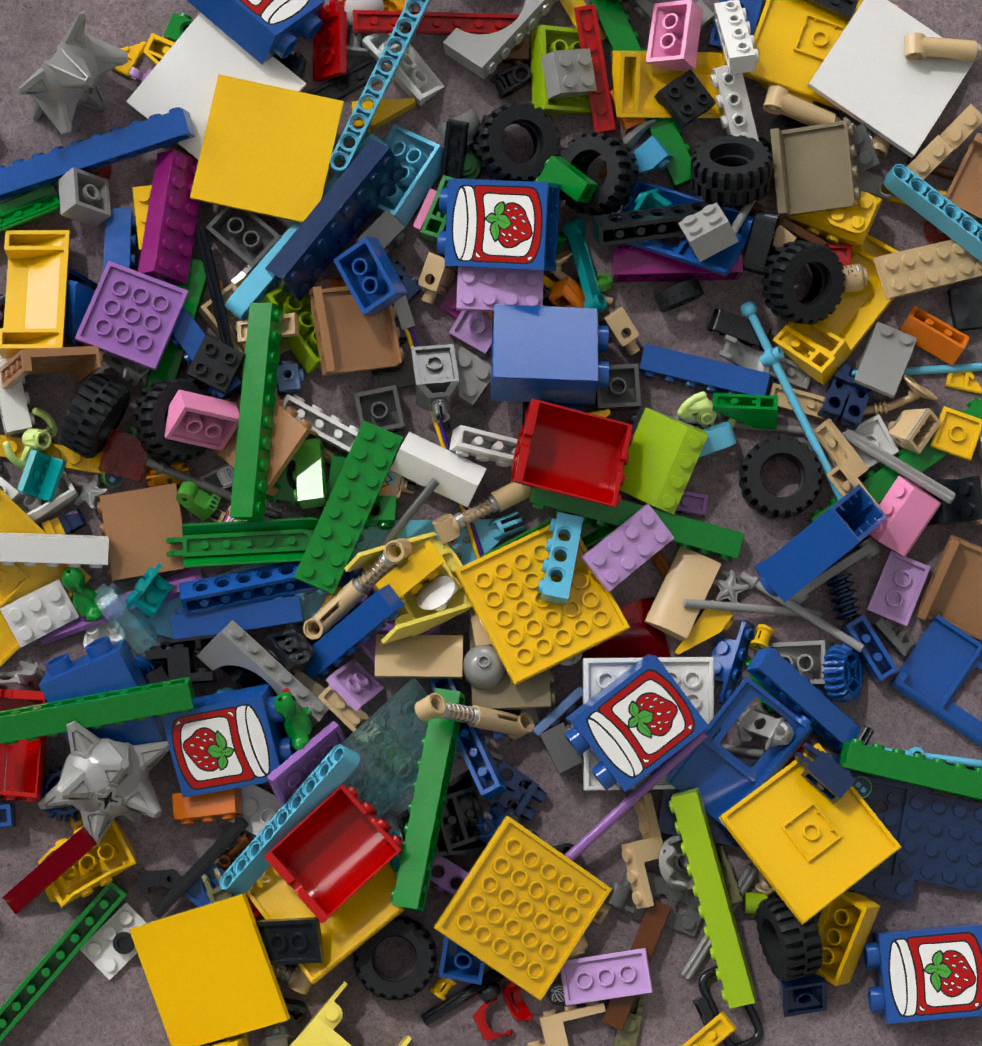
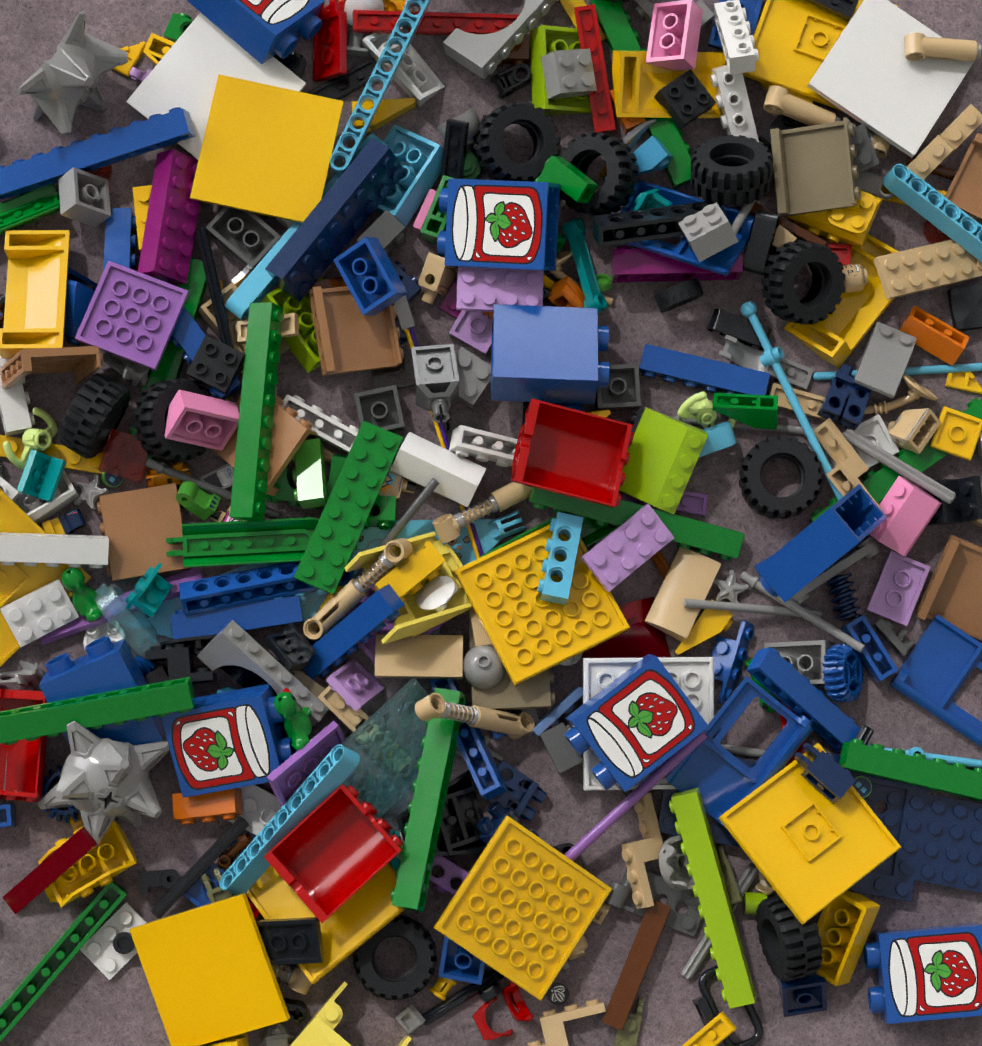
(291, 384): medium blue brick -> none
(410, 1019): none -> light grey tile
(606, 976): lavender plate -> none
(616, 322): tan torso -> none
(762, 637): yellow bush -> none
(776, 730): light grey piece -> none
(807, 355): yellow slope -> none

